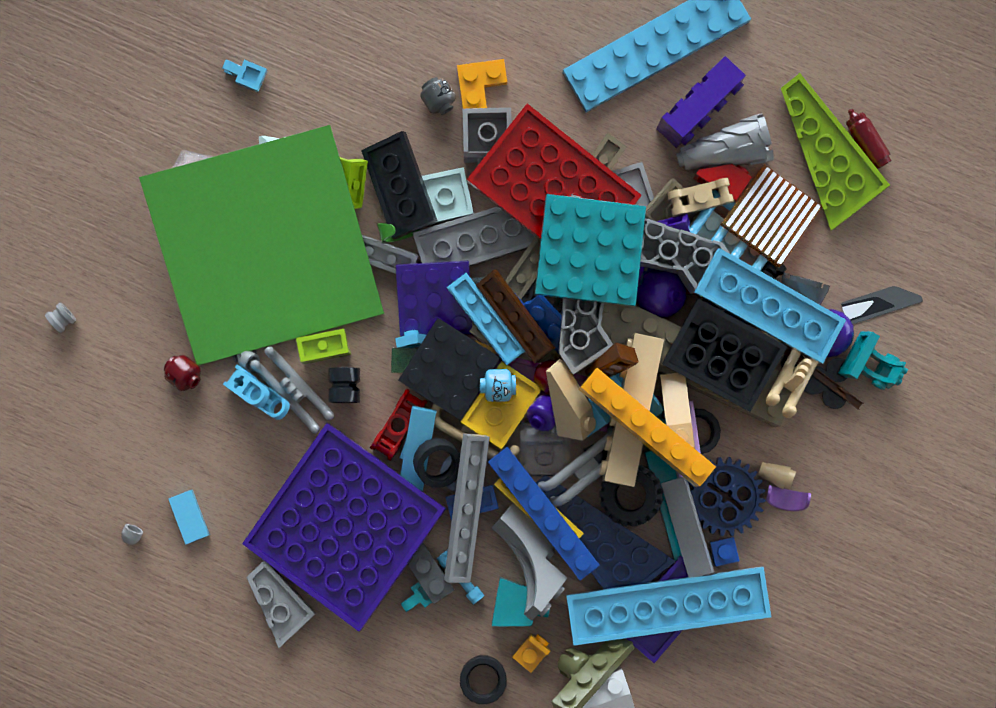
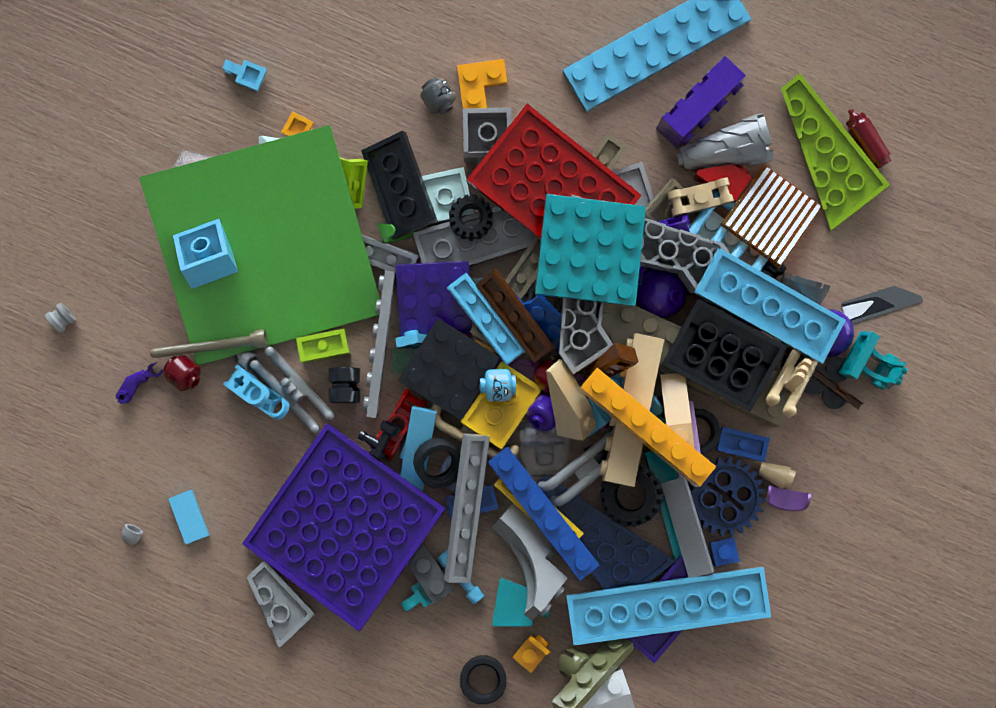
(132, 382): none -> dark purple arm
(204, 254): none -> medium azure slope
(257, 339): none -> dark tan piece
(296, 124): none -> light orange plate
(379, 445): none -> black piece
(381, 334): none -> light grey plate
(463, 204): none -> black tyre
(743, 444): none -> blue plate

